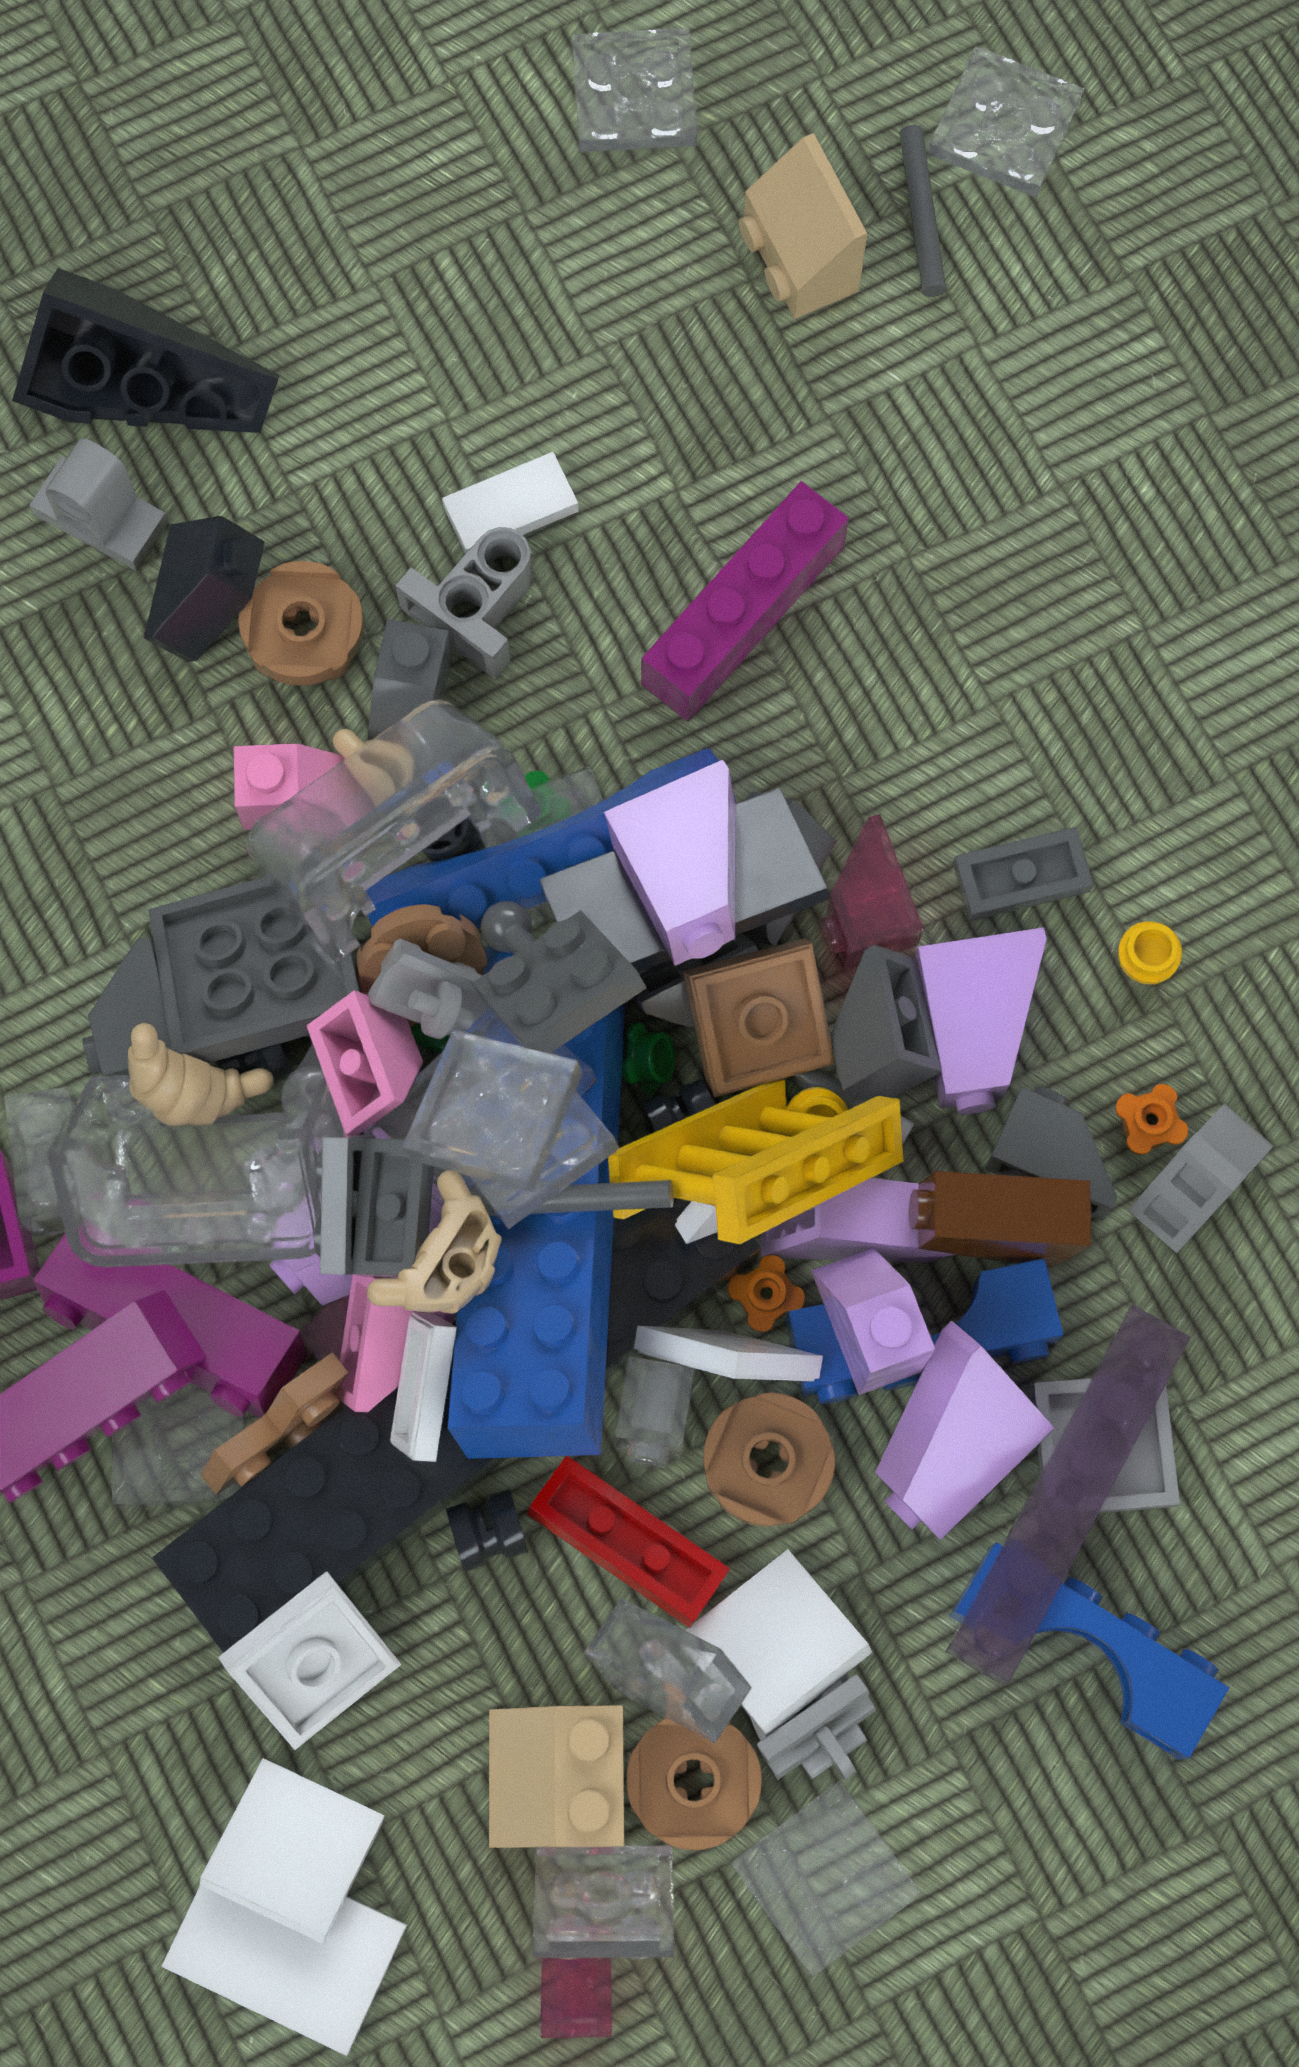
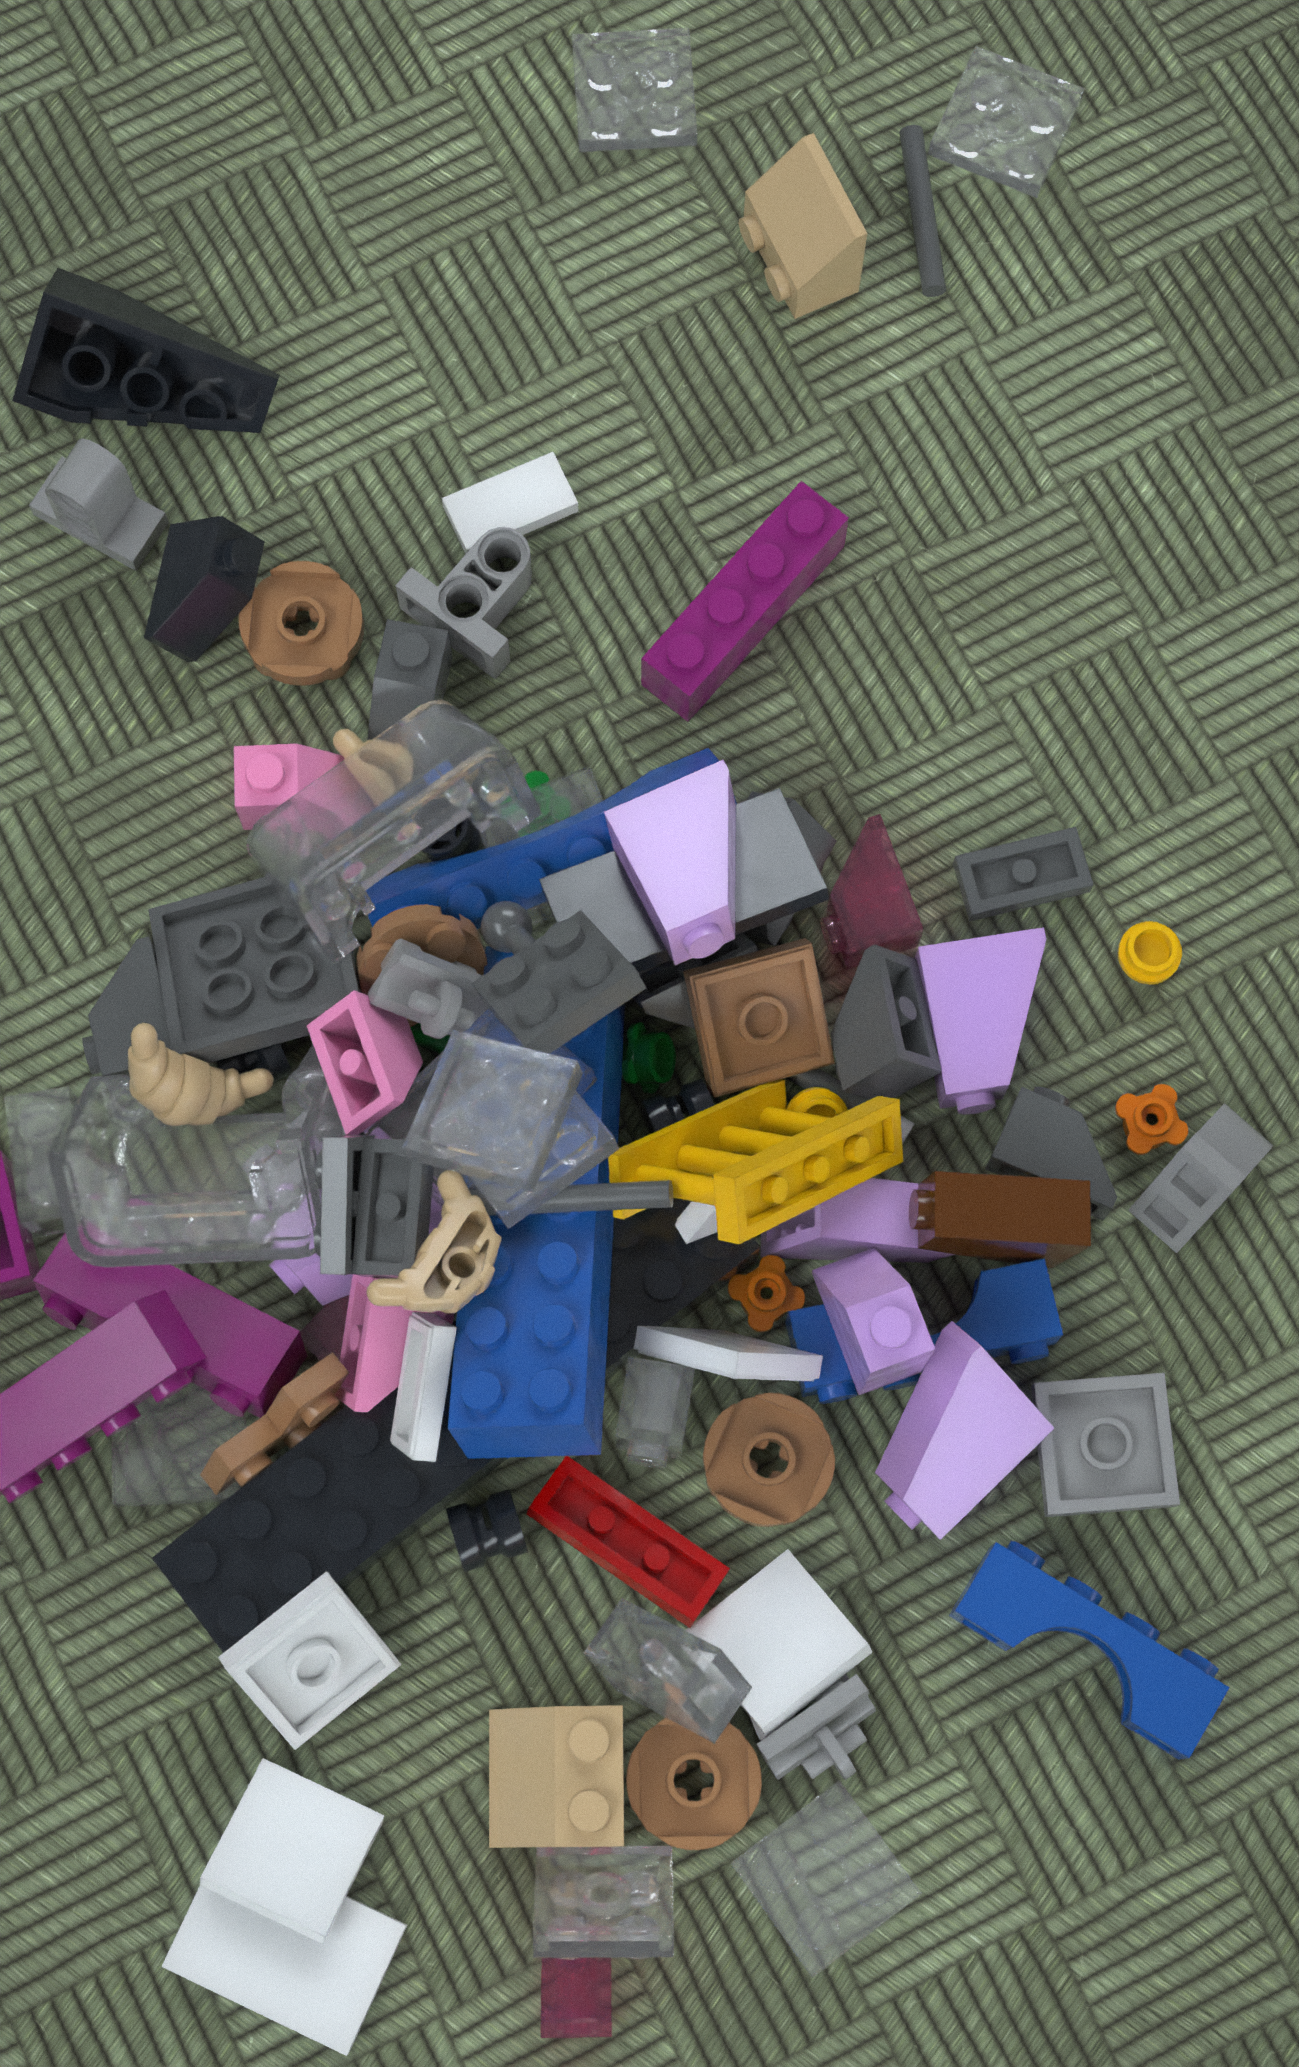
(1067, 1496): clear purple plate -> none

